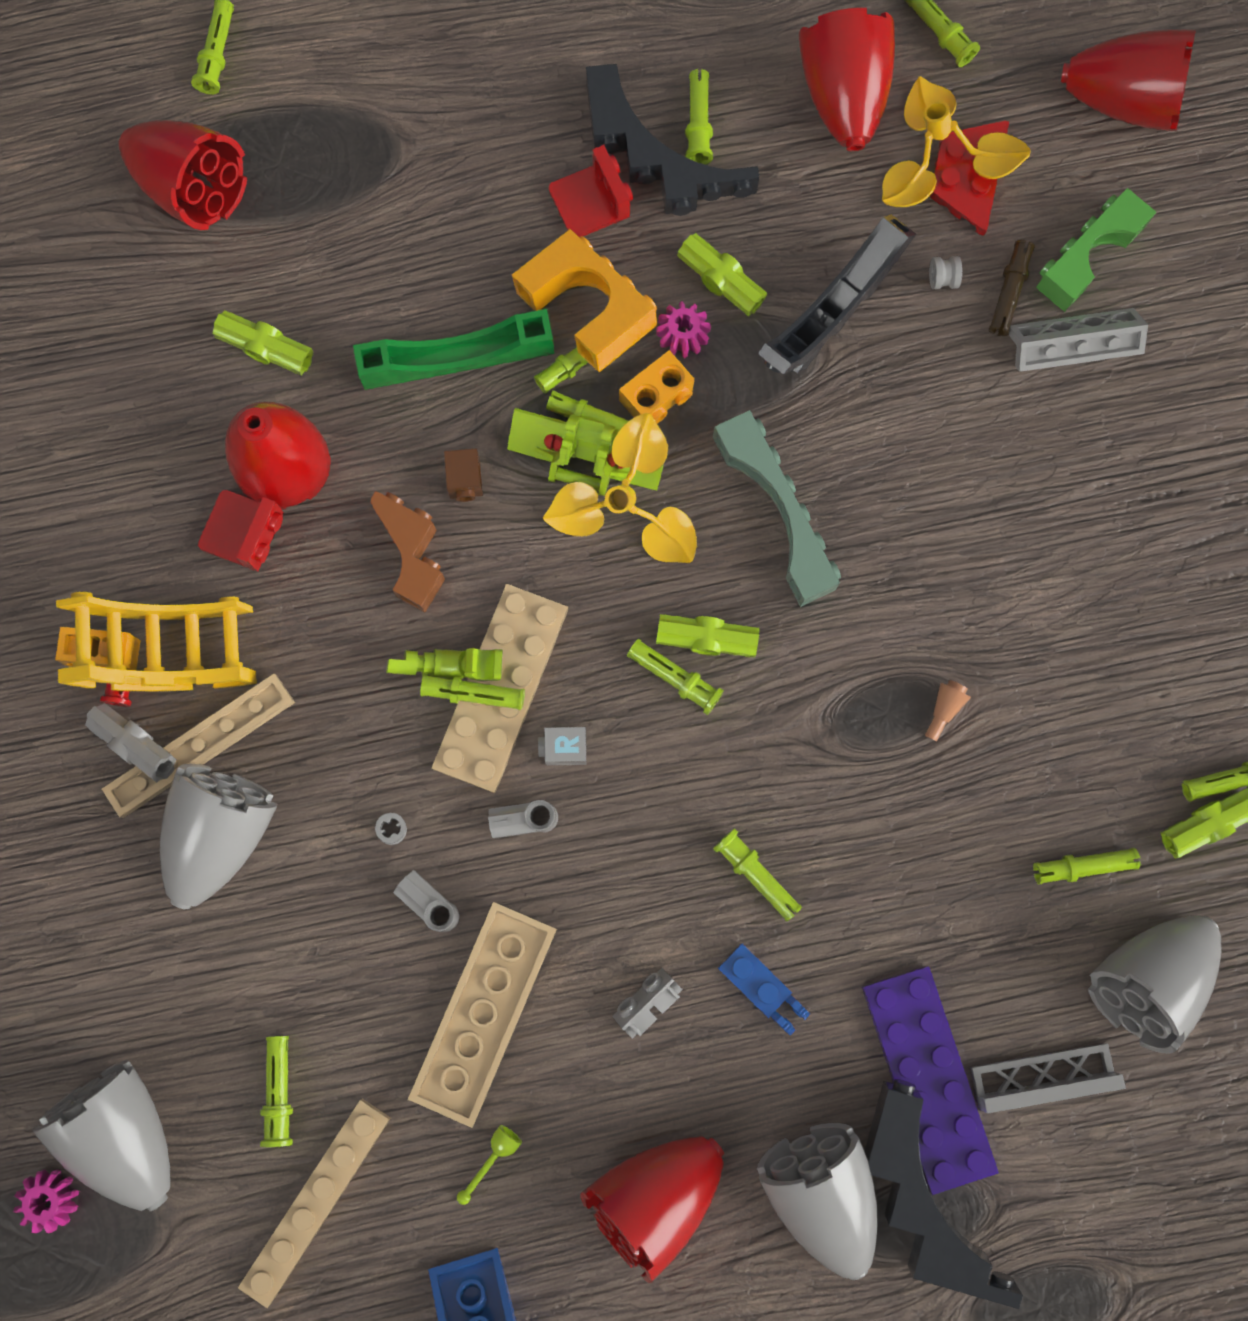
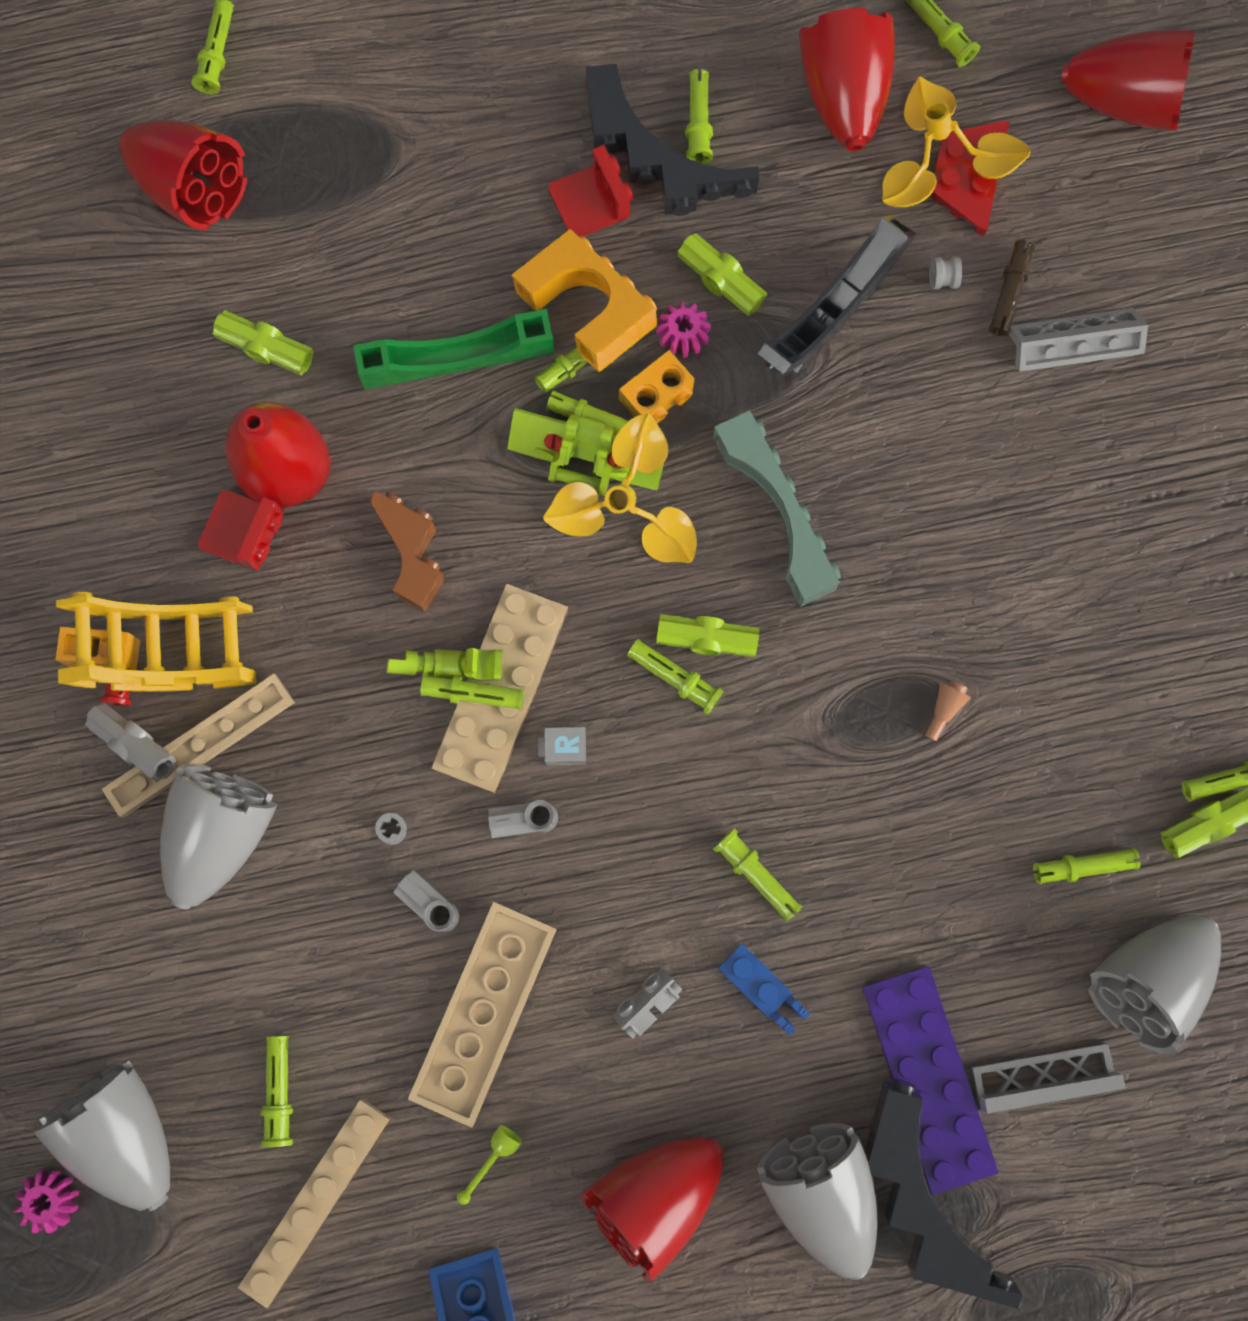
(463, 474): reddish brown brick -> none
(1118, 225): bright green arch -> none

